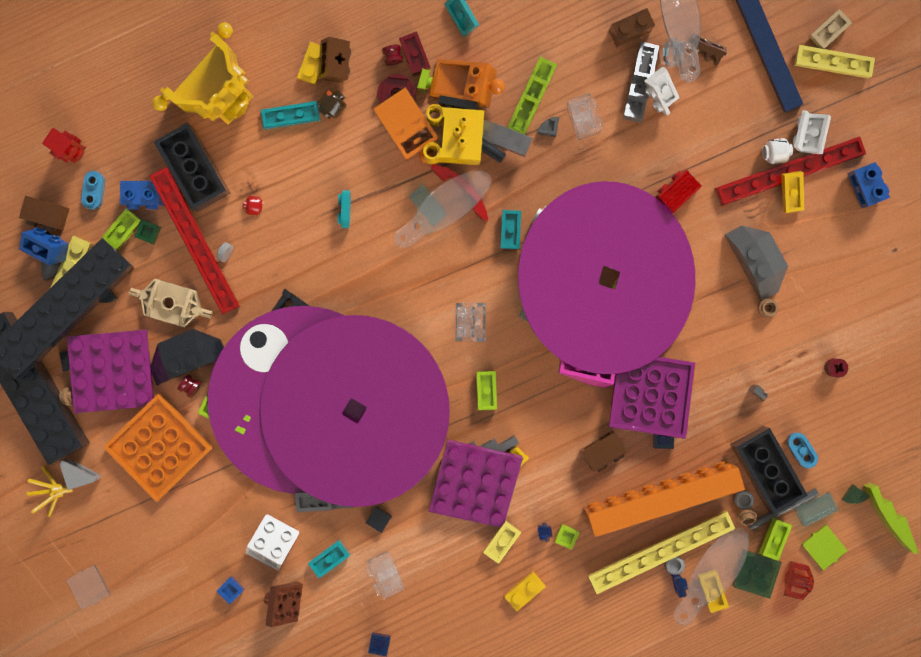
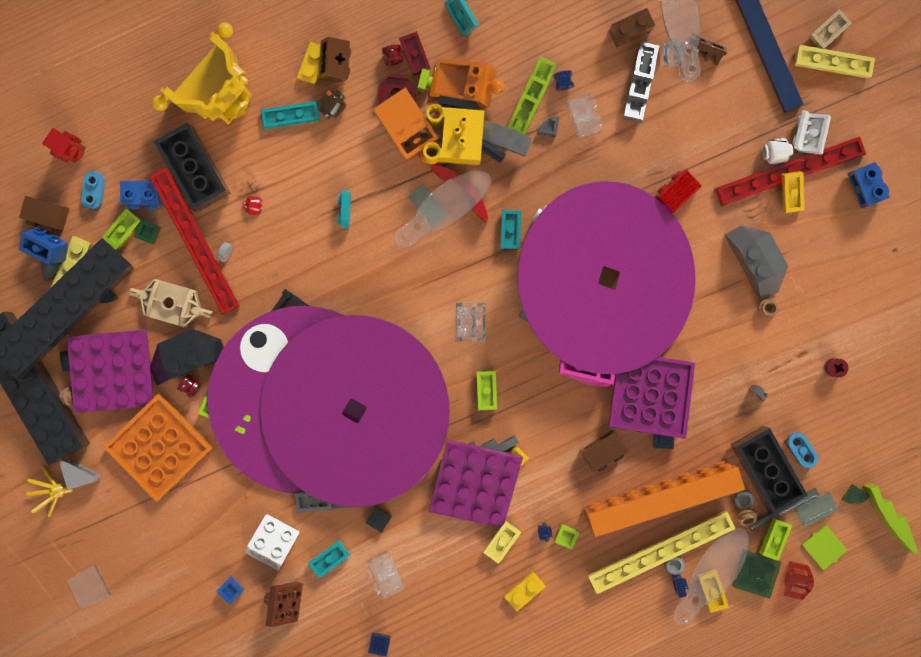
(563, 80): none -> clear blue wheel
(661, 90): white bracket -> none

